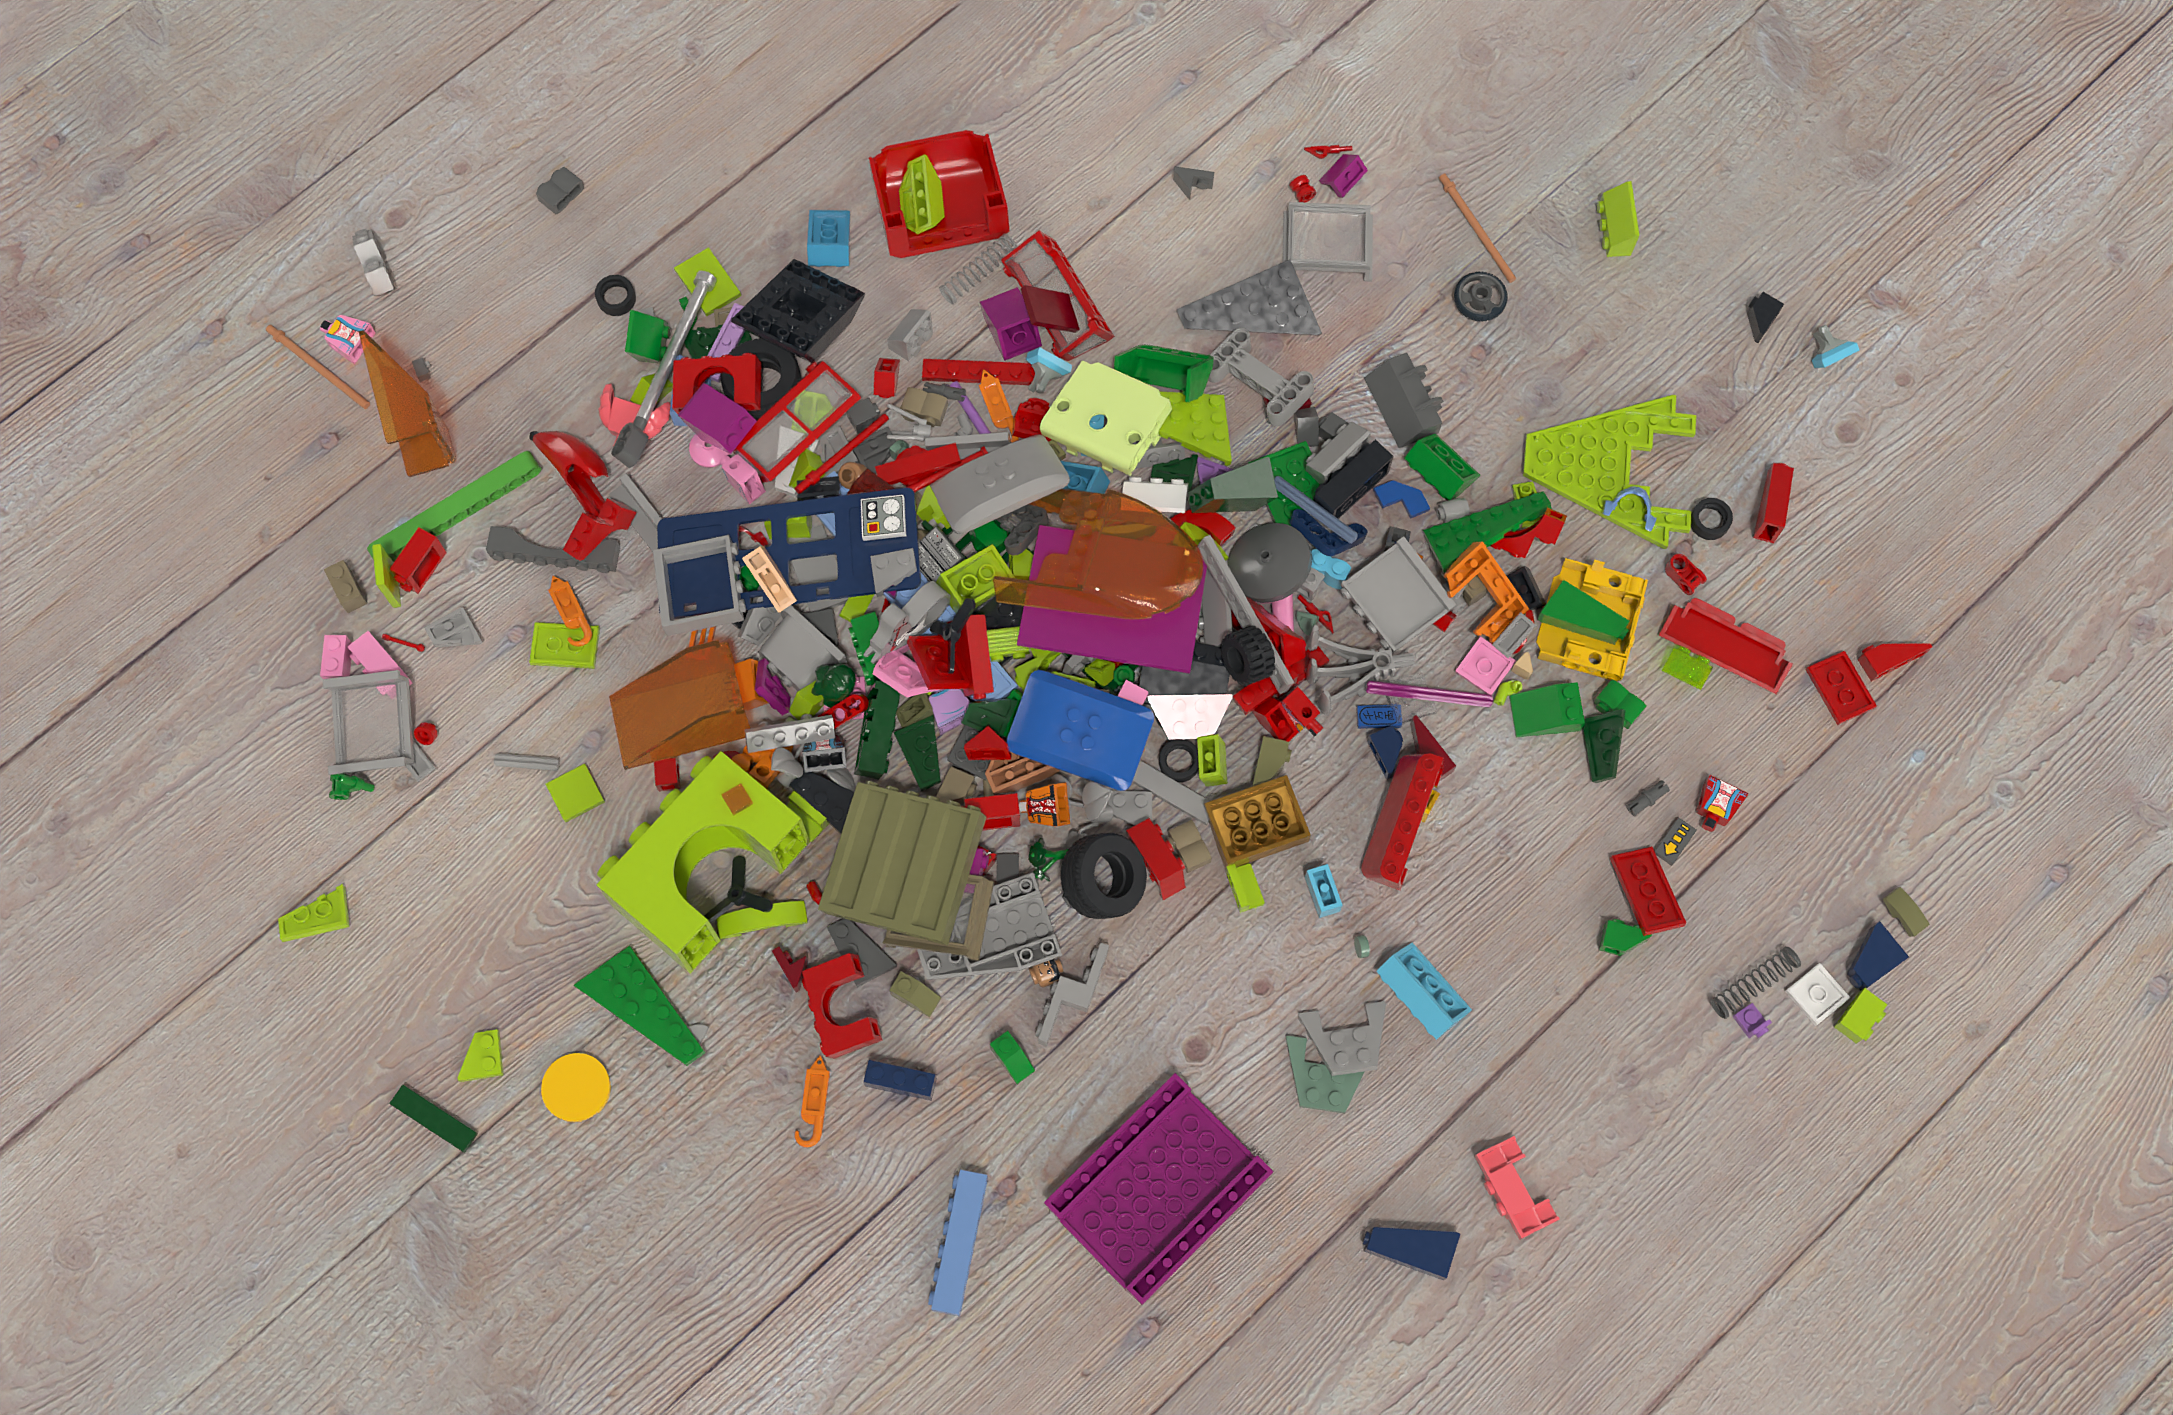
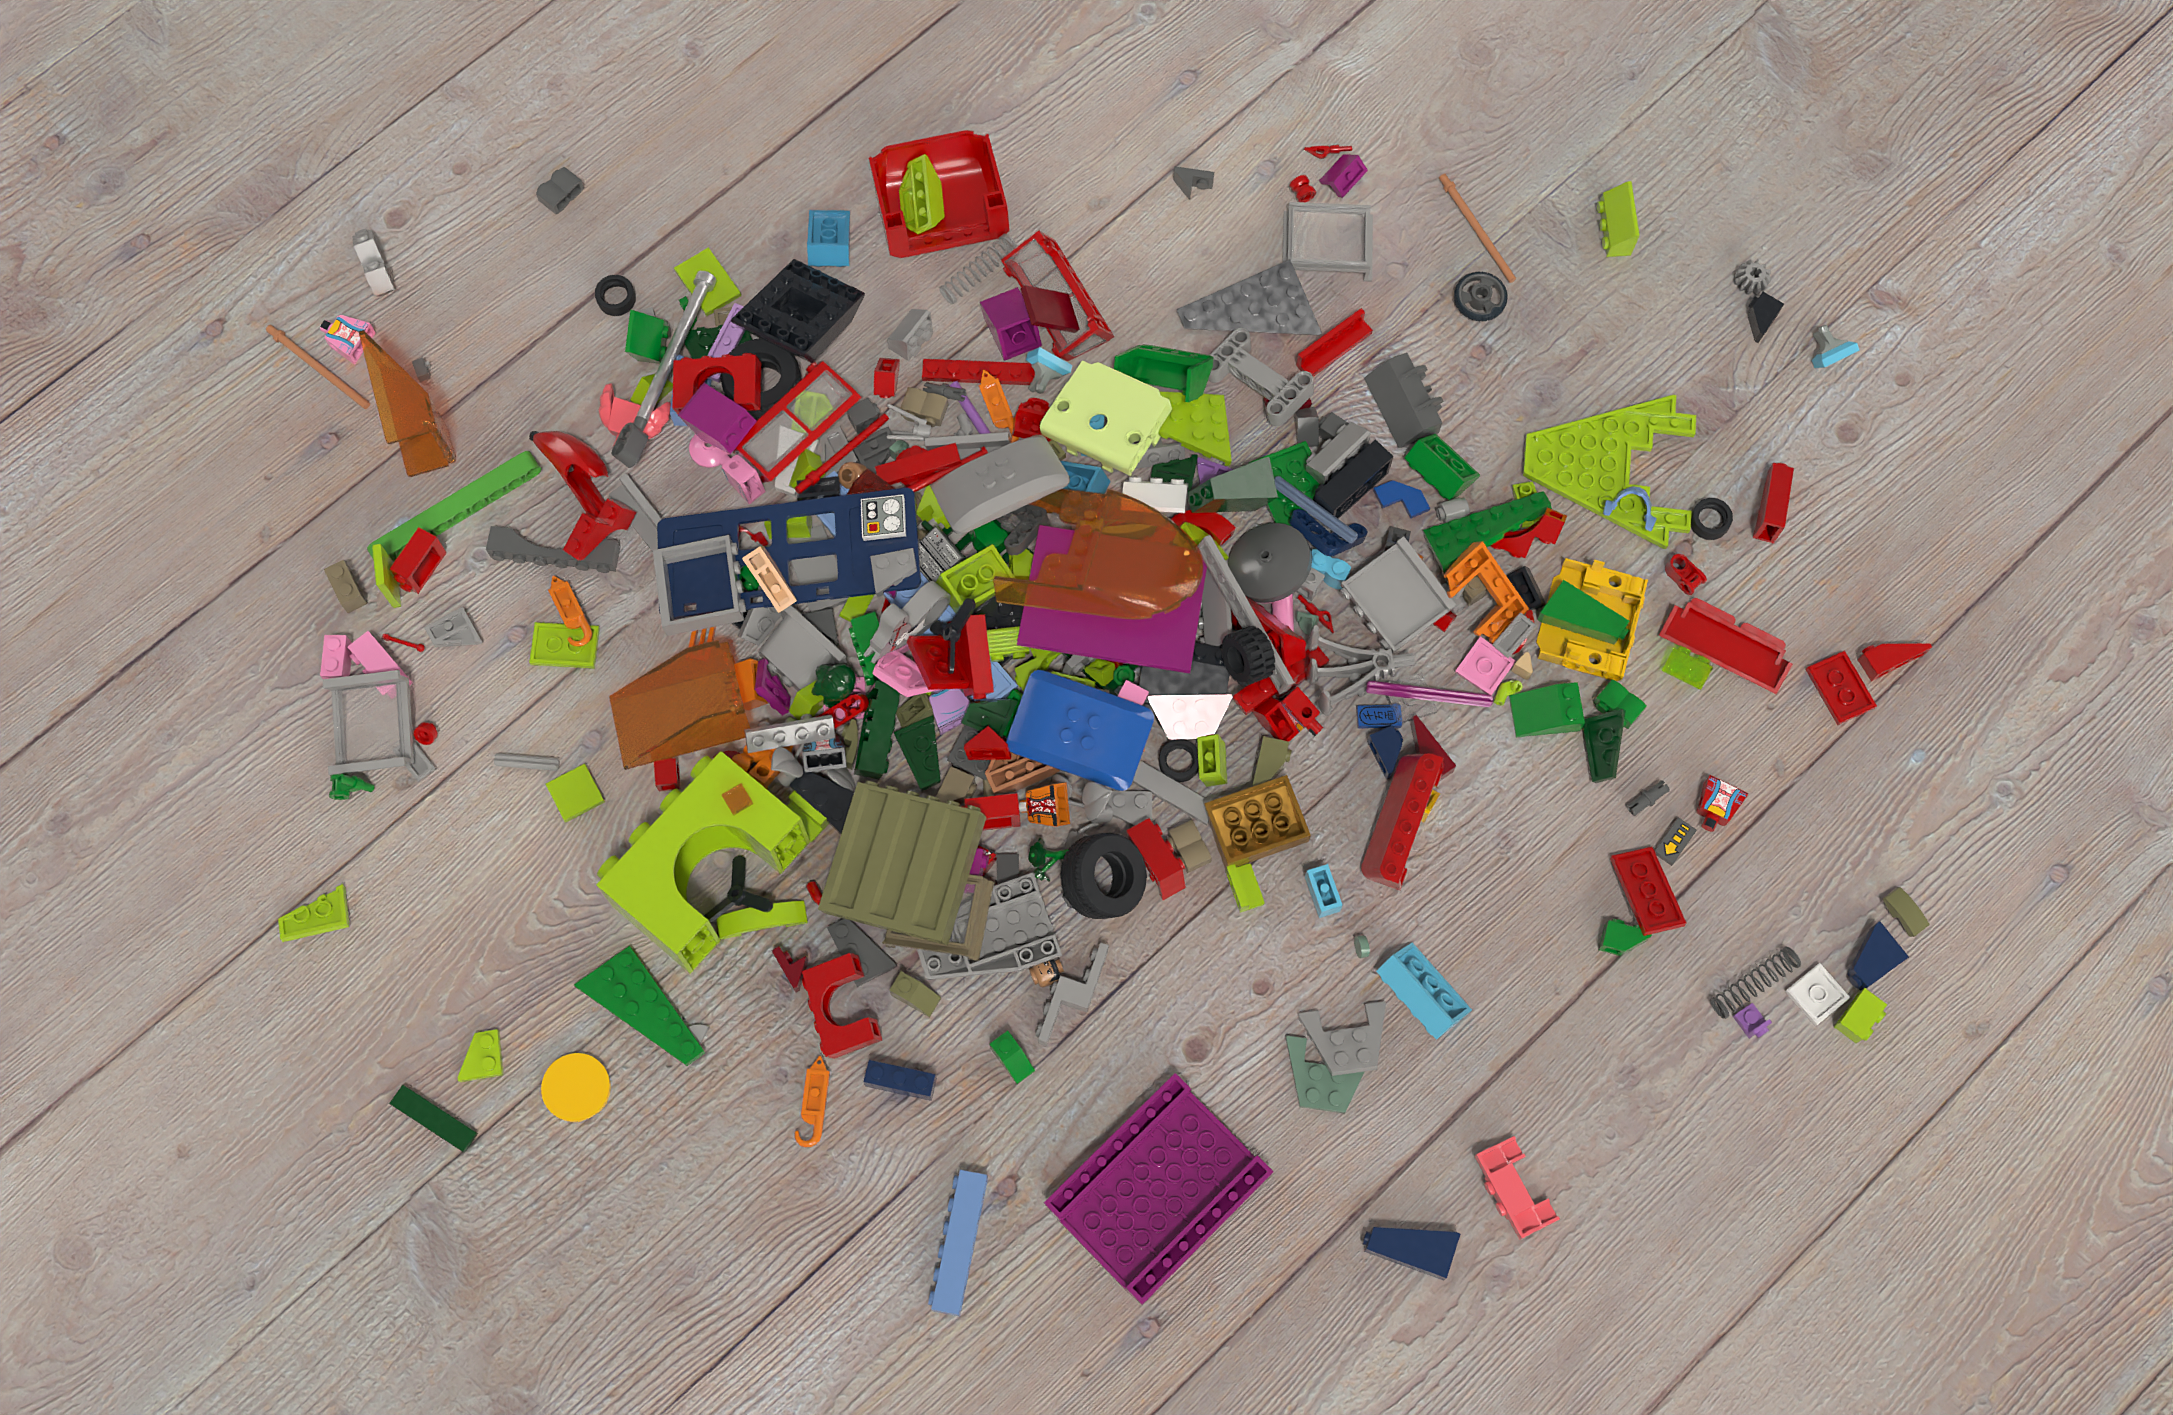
(850, 736): none -> olive slope
(1334, 344): none -> red fence
(1753, 277): none -> light grey gear

